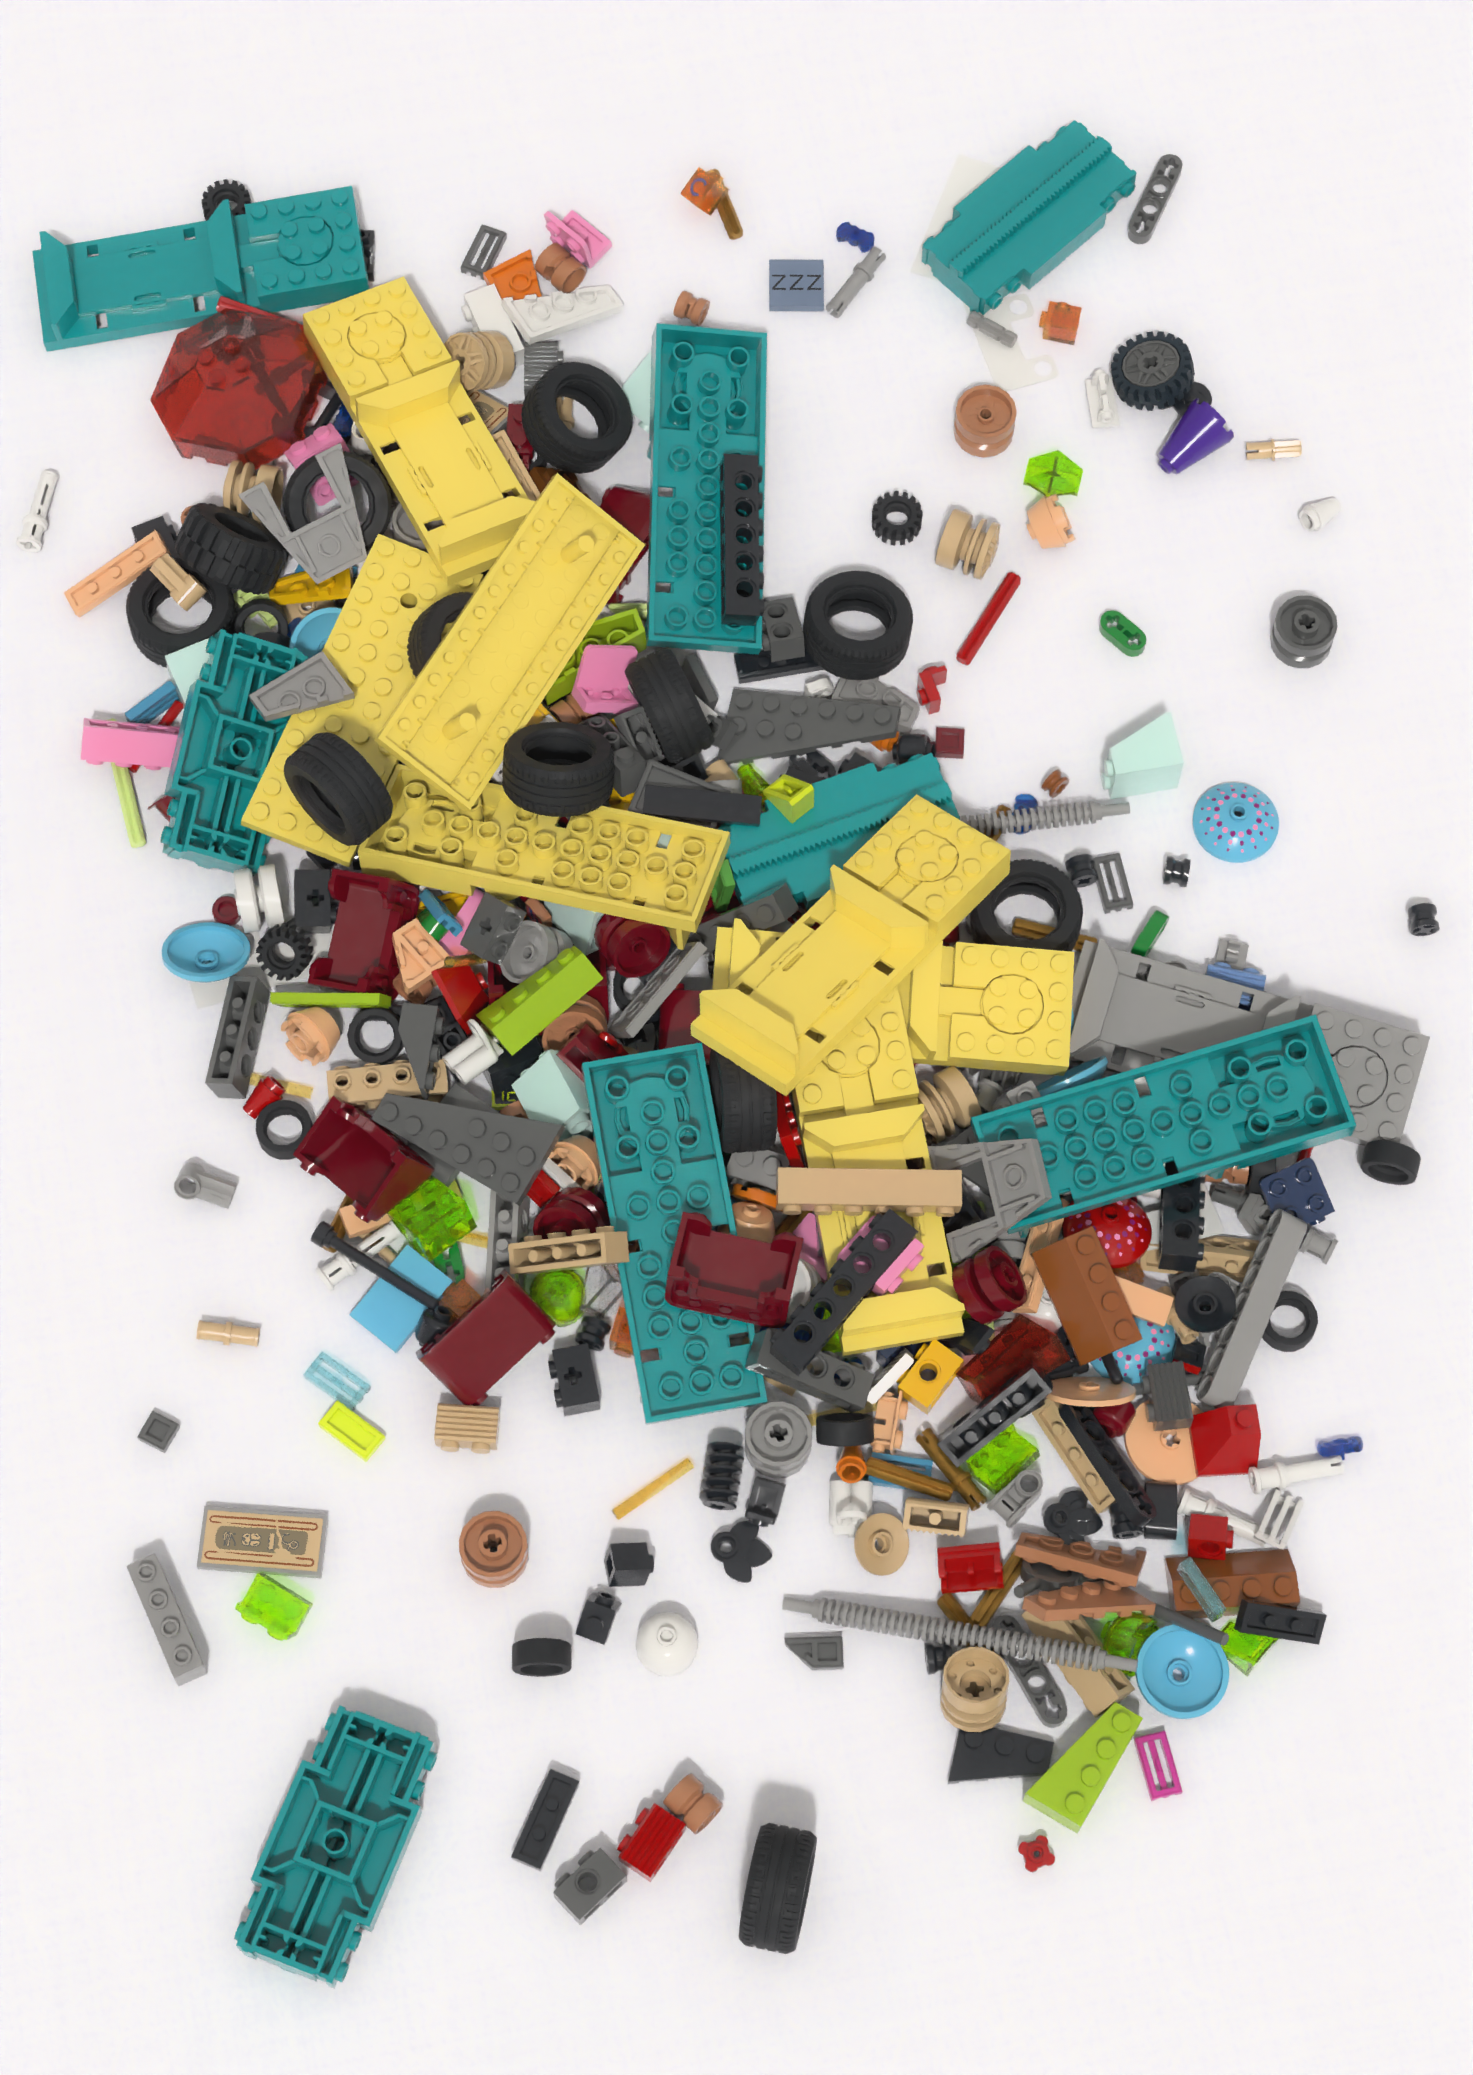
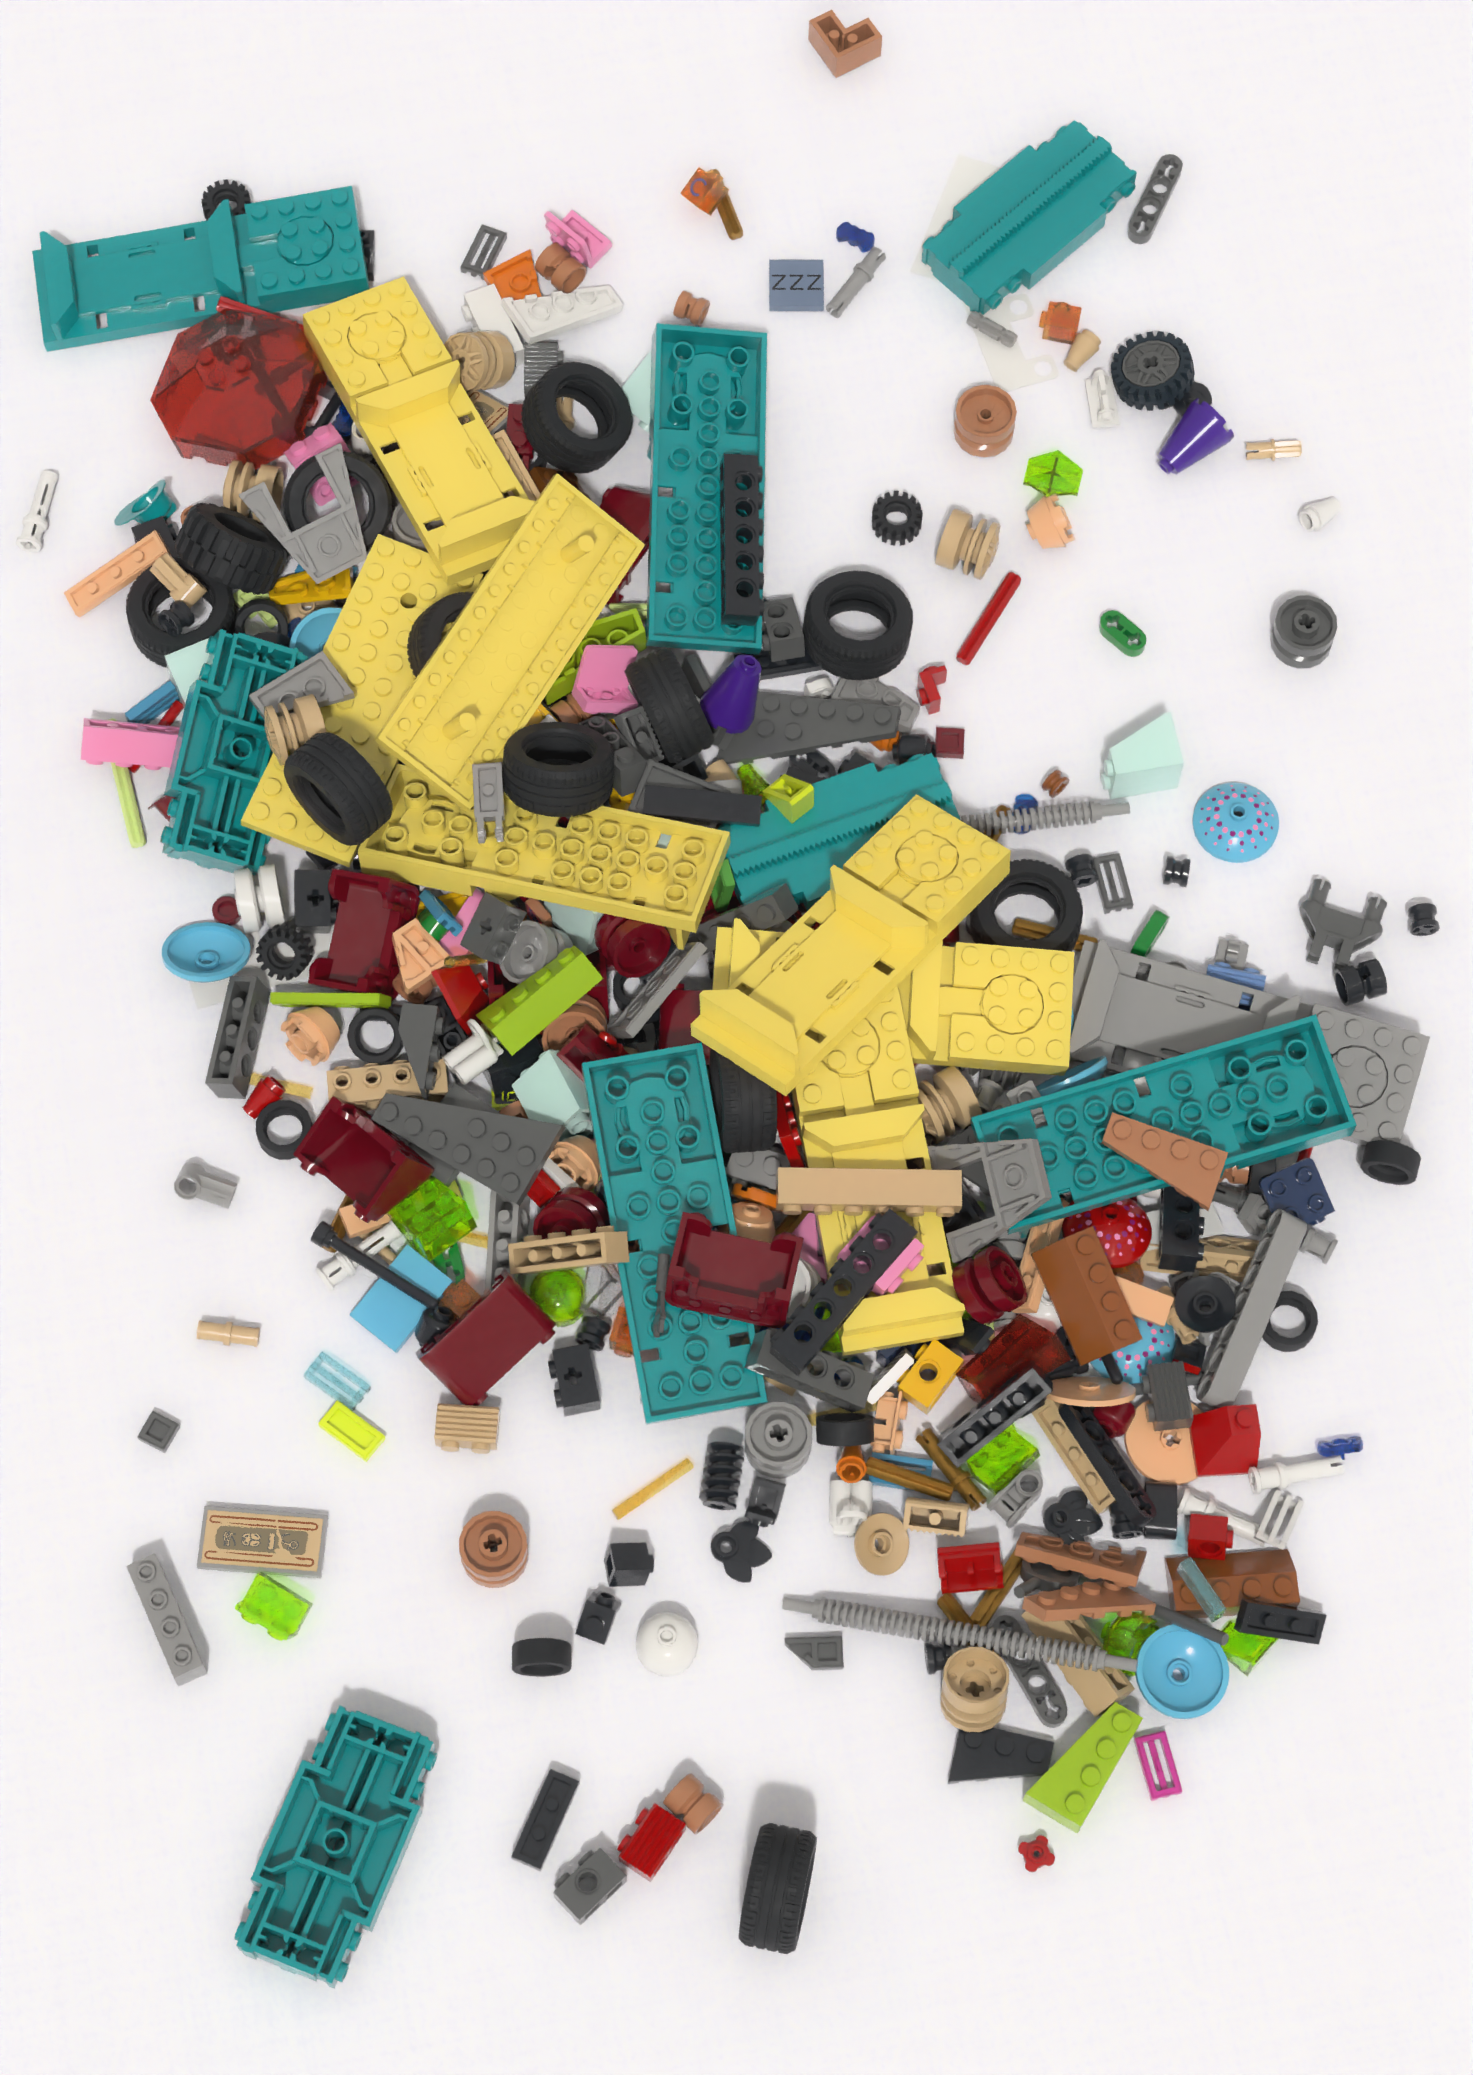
(148, 506): none -> teal piece
(176, 618): none -> black wheel
(292, 729): none -> tan wheel
(488, 798): none -> light grey hinge
(661, 1280): none -> dark grey piece
(733, 696): none -> dark purple cone
(844, 47): none -> nougat brick
(1082, 349): none -> tan cone
(1172, 1158): none -> nougat wing
(1337, 928): none -> dark grey connector
(1362, 981): none -> black wheel

